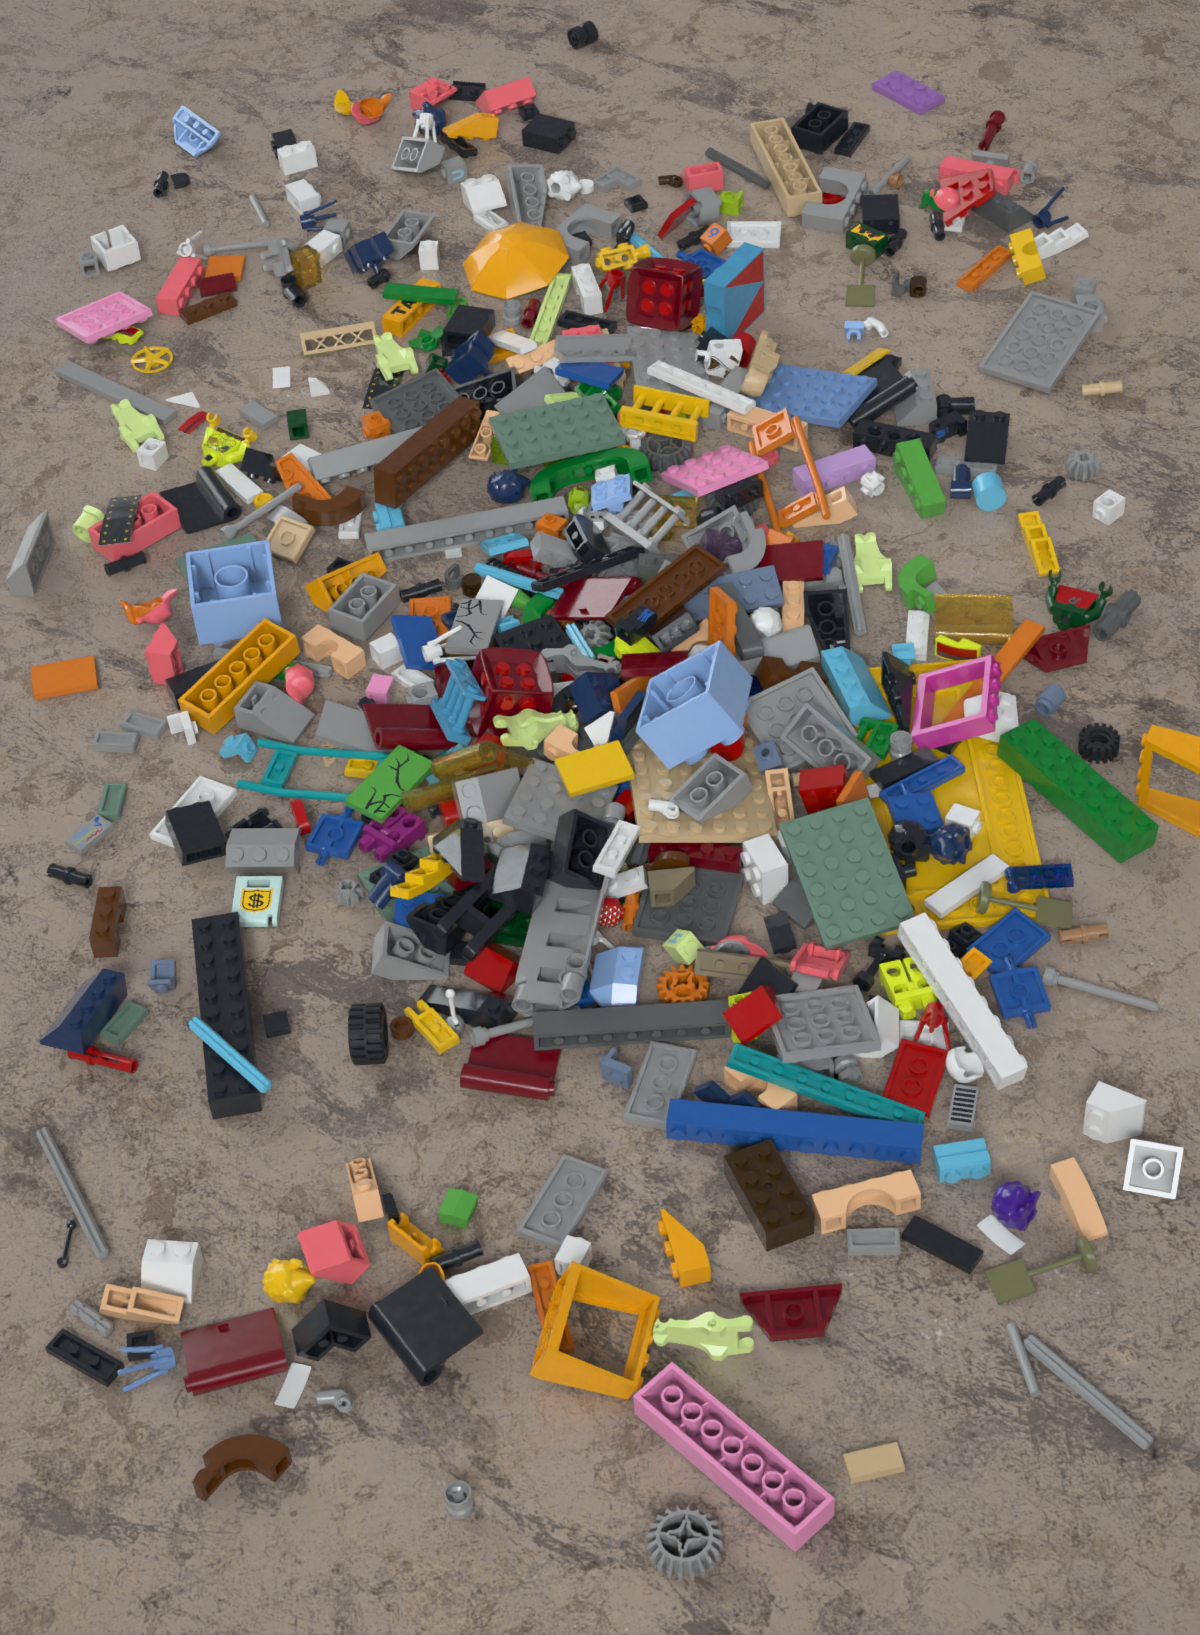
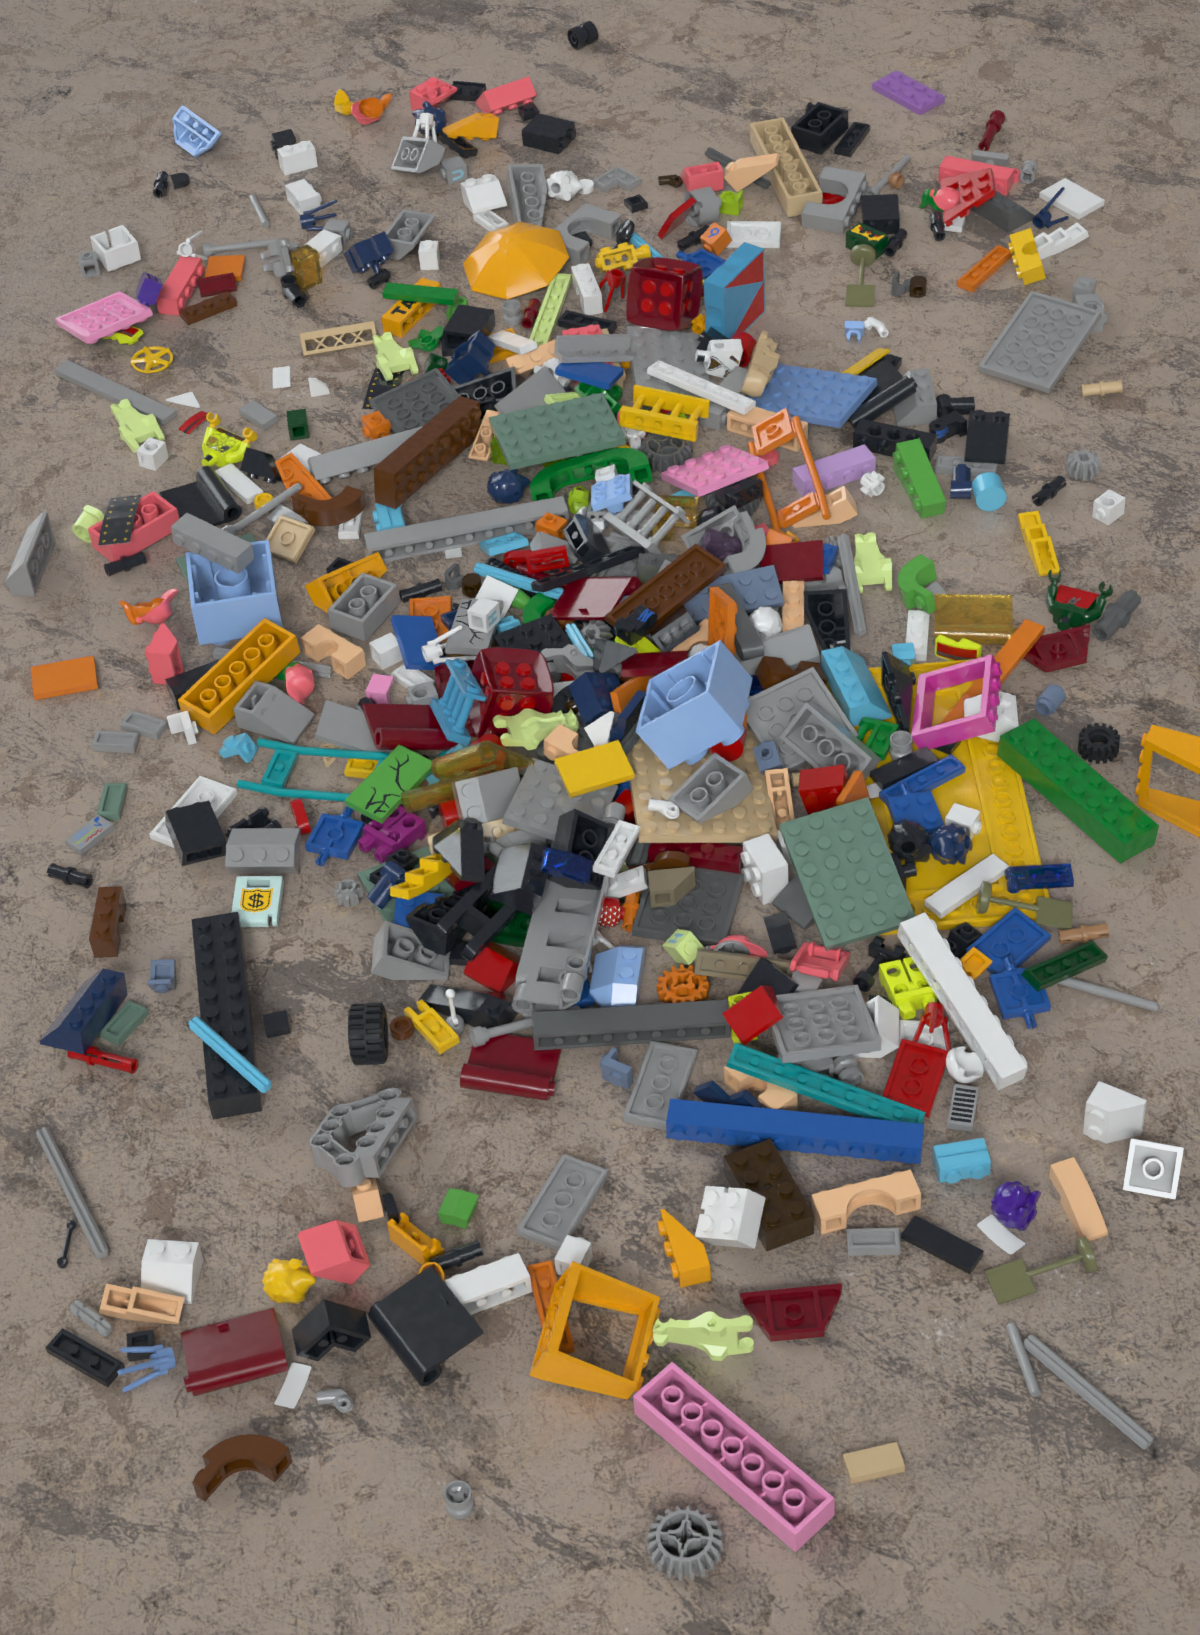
(148, 289): none -> dark purple brick
(212, 543): none -> light grey brick
(387, 1122): none -> light grey brick
(483, 615): none -> white brick
(545, 556): none -> red tile
(563, 863): none -> clear blue slope
(609, 654): none -> black slope
(730, 1217): none -> white piece
(747, 170): none -> light nougat slope
(1064, 966): none -> dark green tile
(1073, 200): none -> white tile

